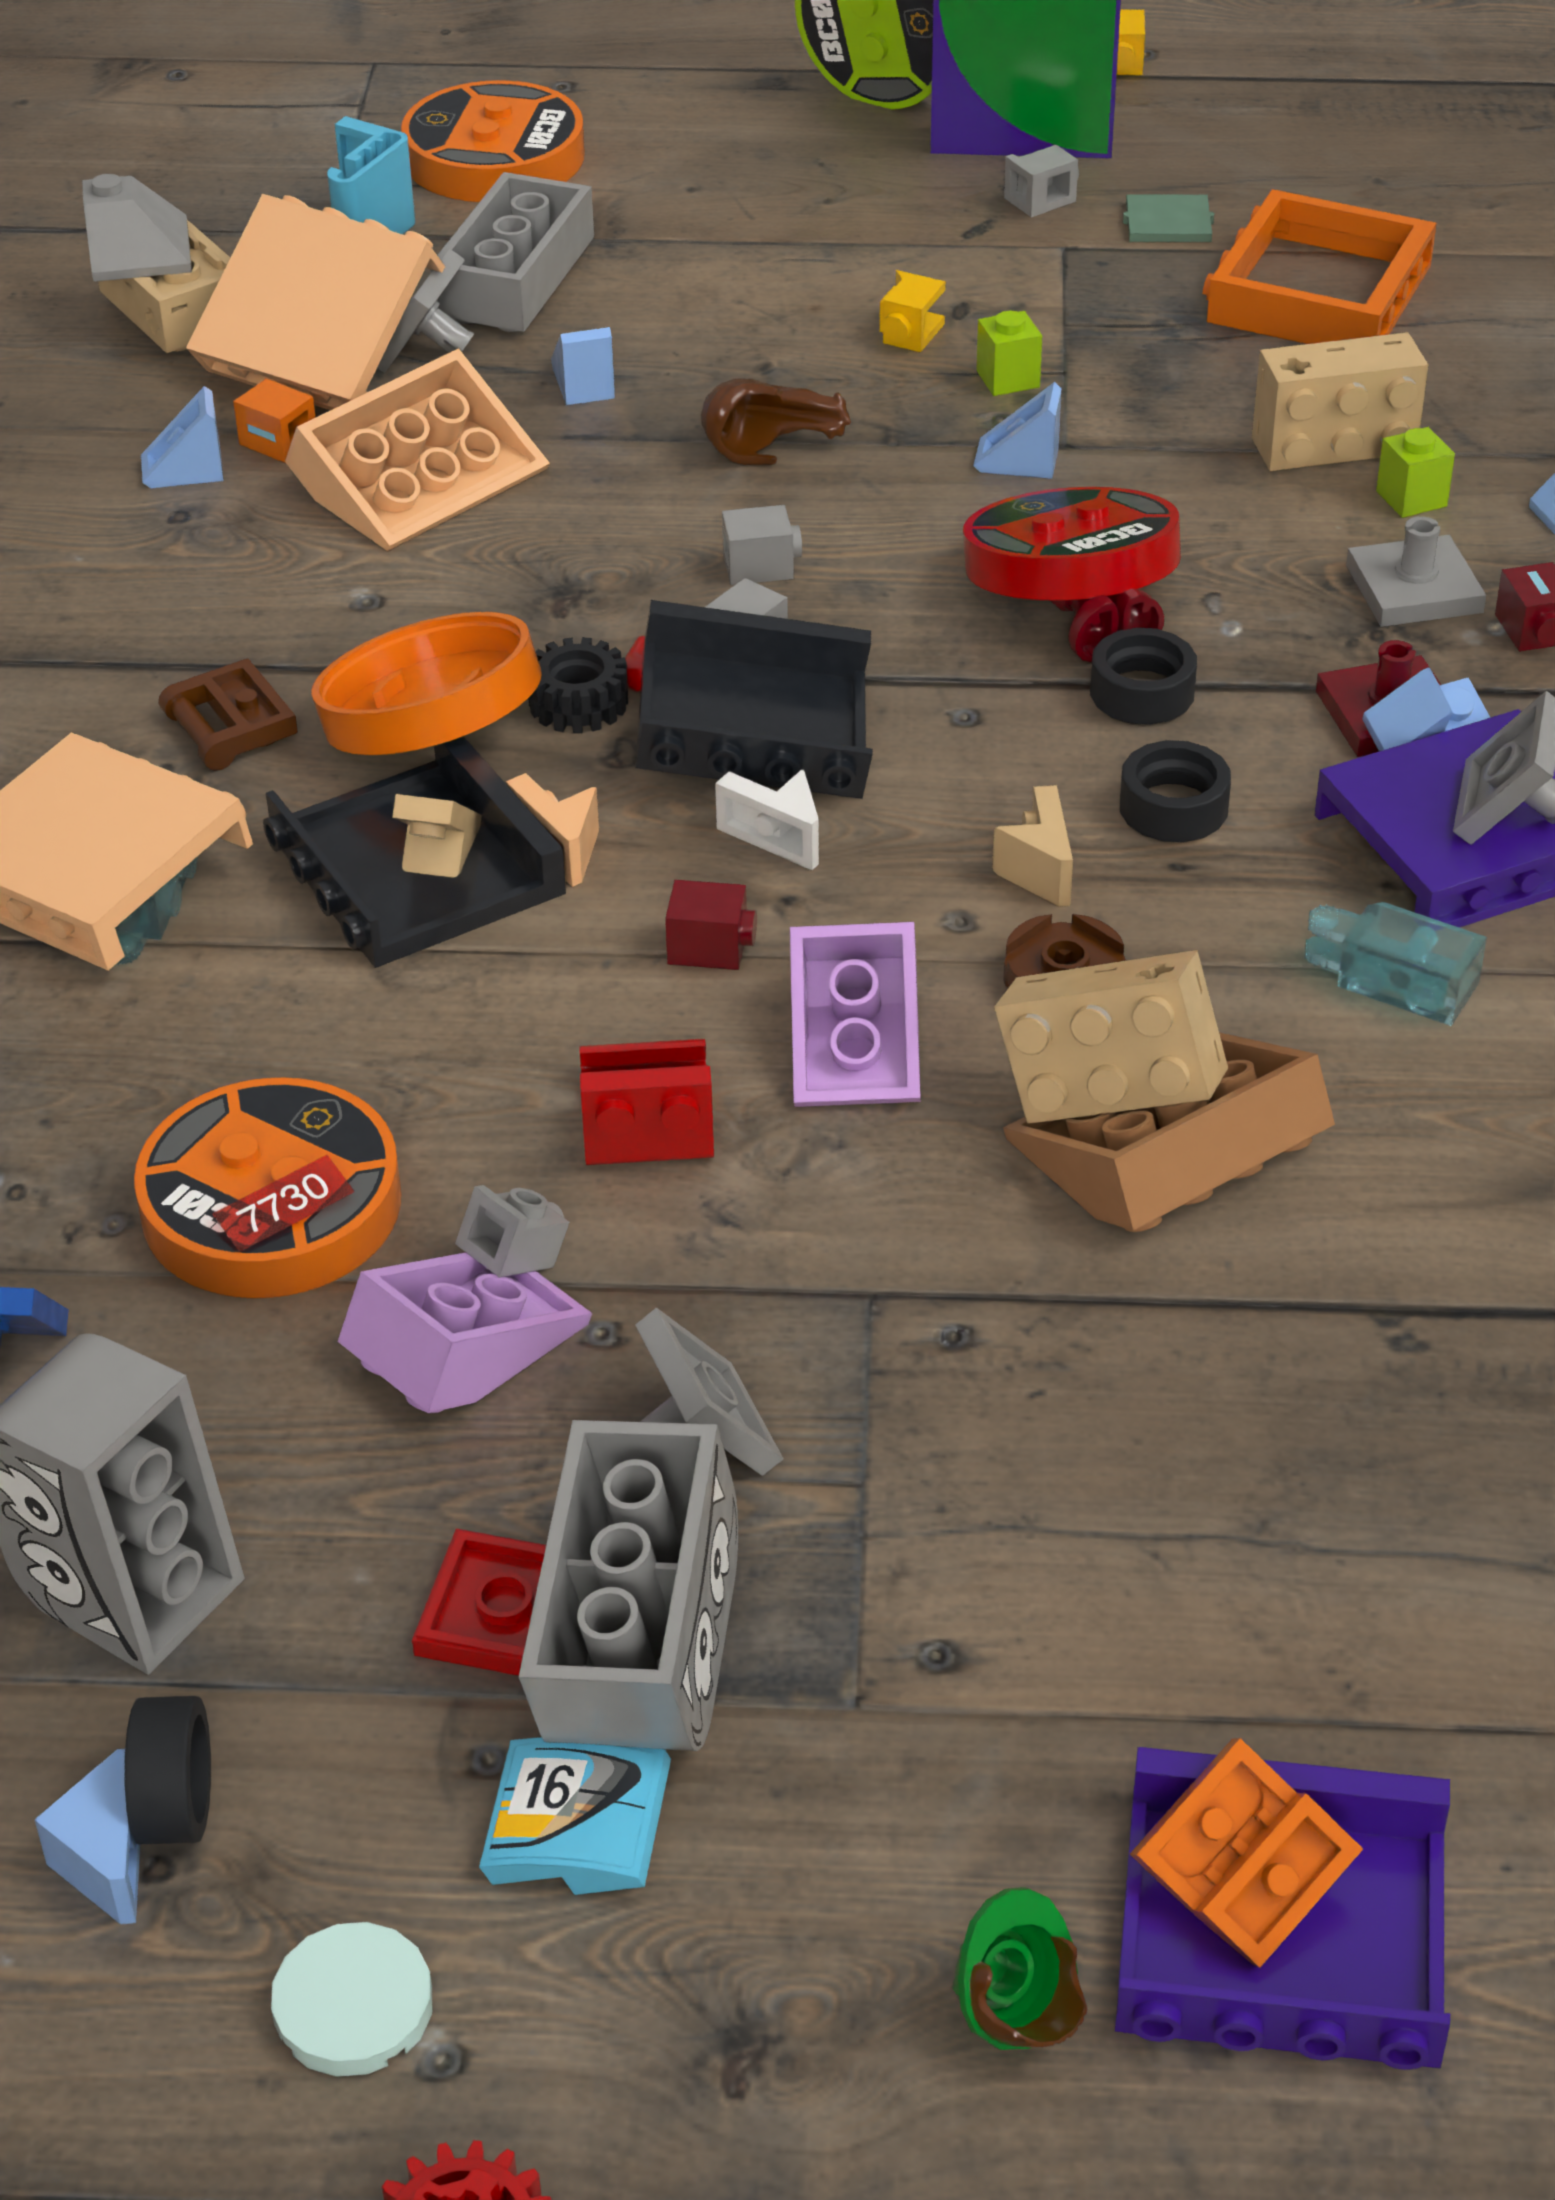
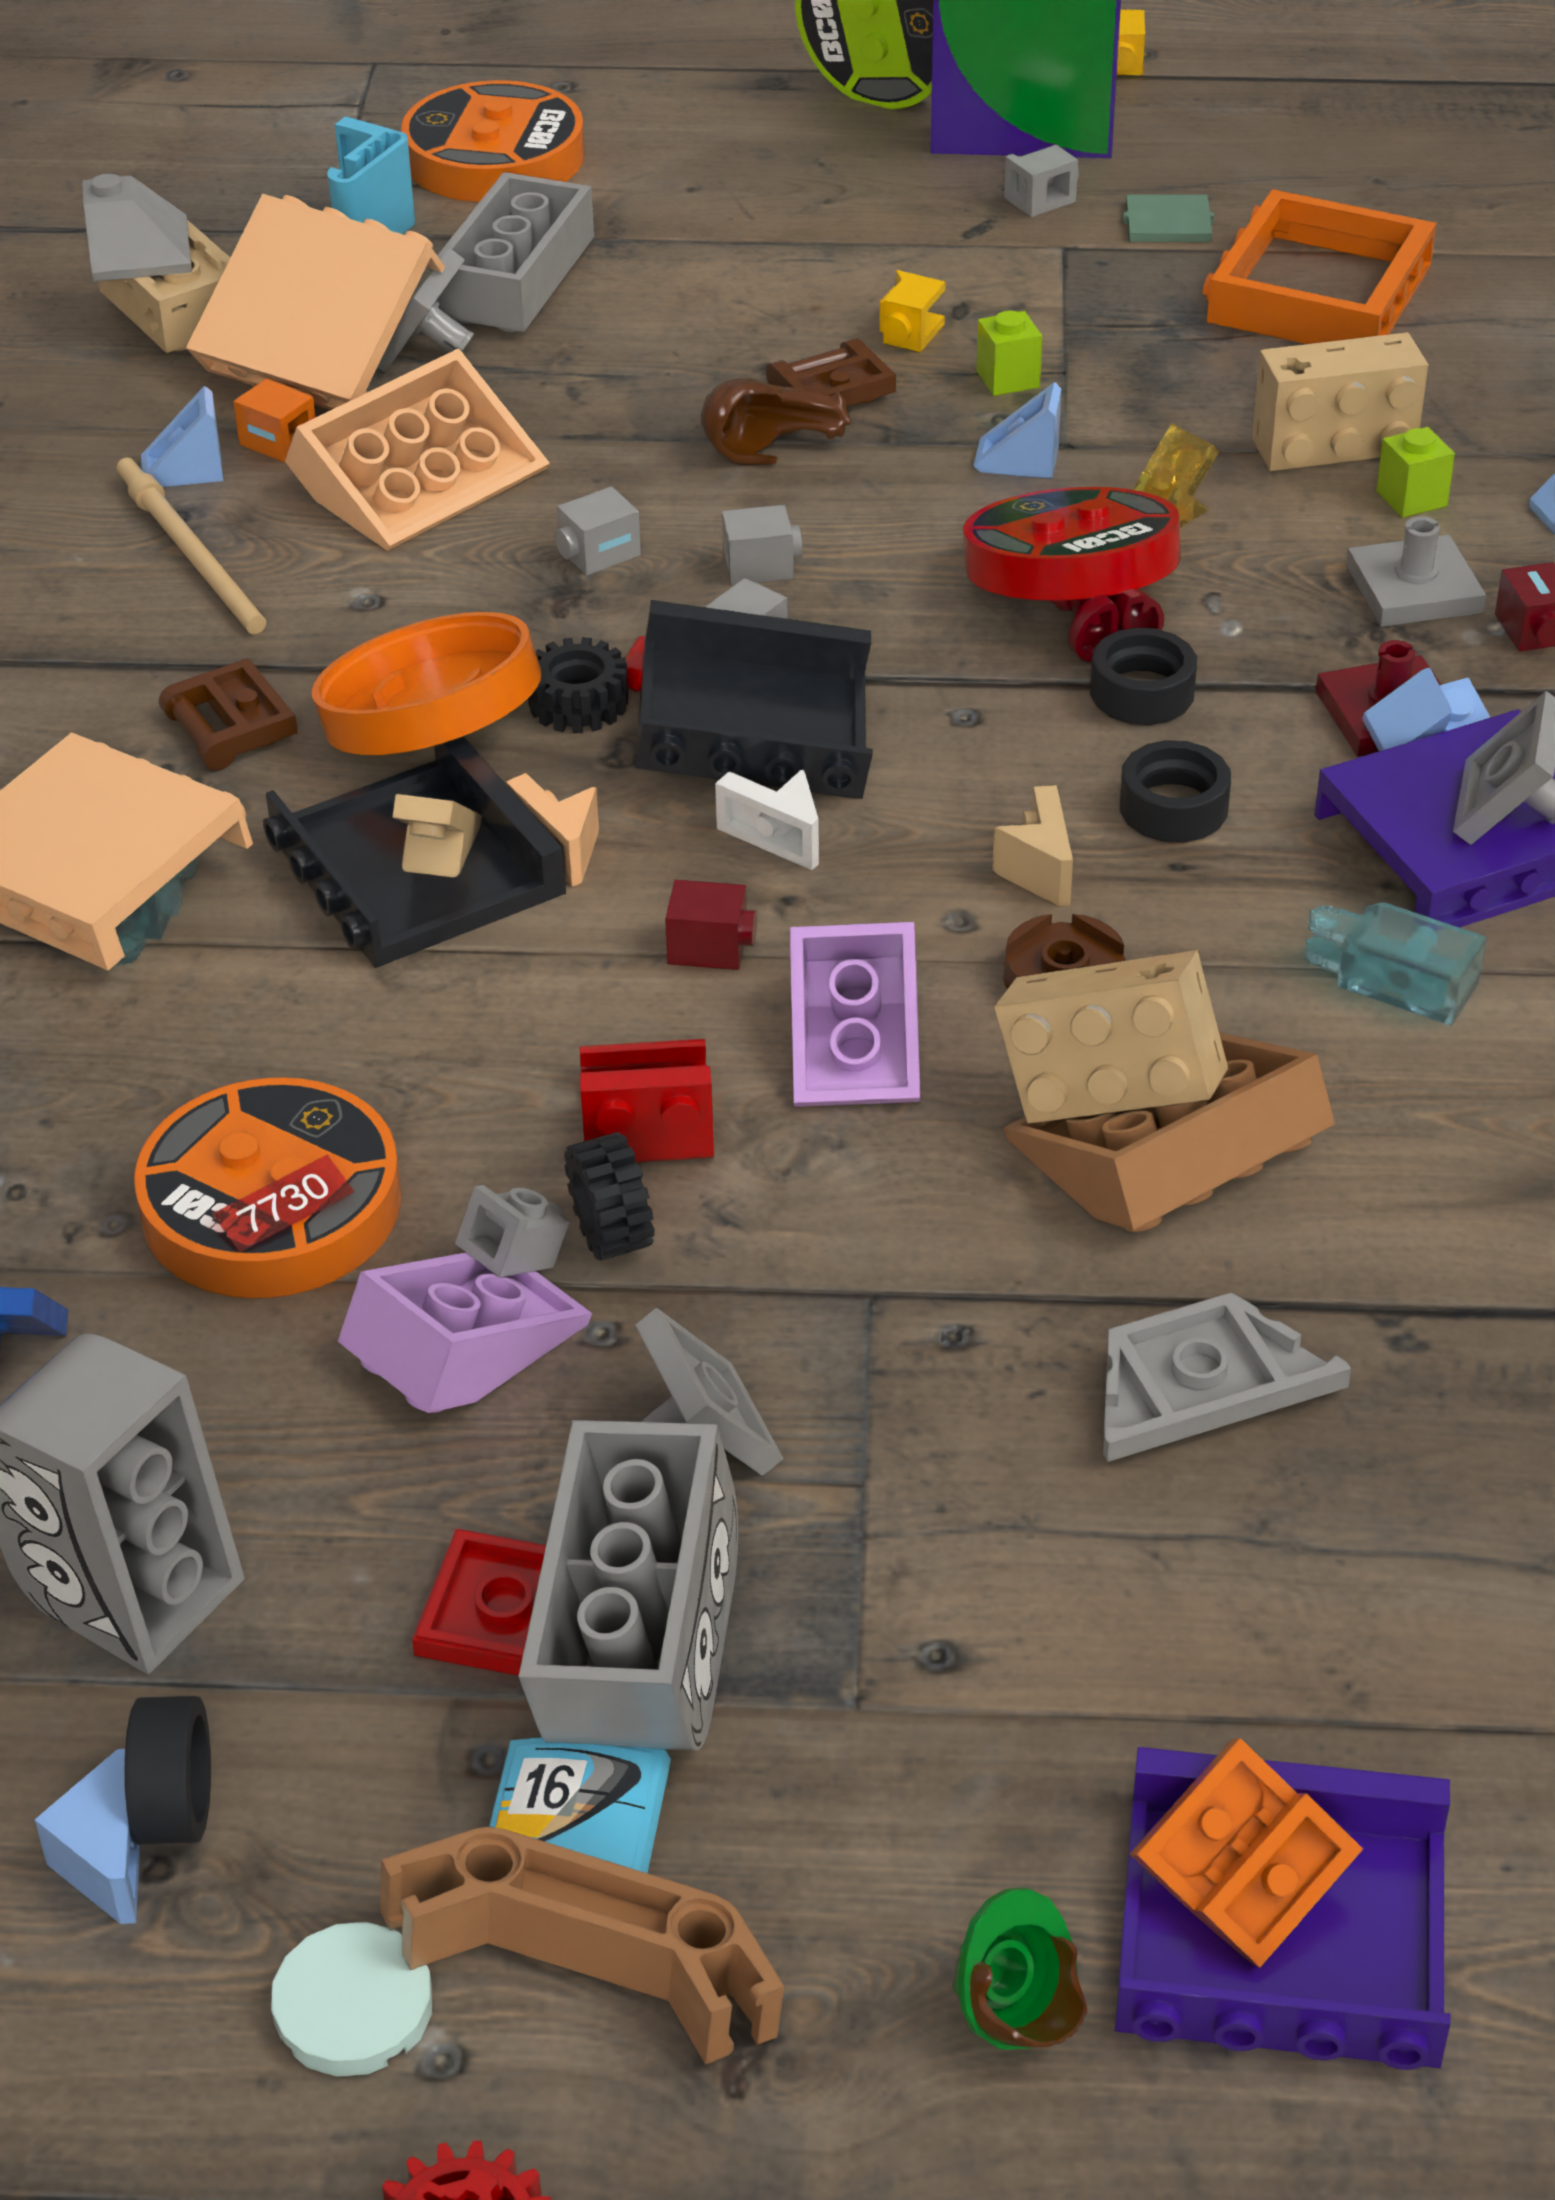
(150, 497): none -> tan bar
(584, 366): light blue slope -> none
(586, 1919): none -> medium nougat piece
(598, 530): none -> light grey brick
(609, 1196): none -> black tyre
(848, 370): none -> reddish brown plate
(1178, 471): none -> clear yellow slope
(1203, 1372): none -> light grey wing

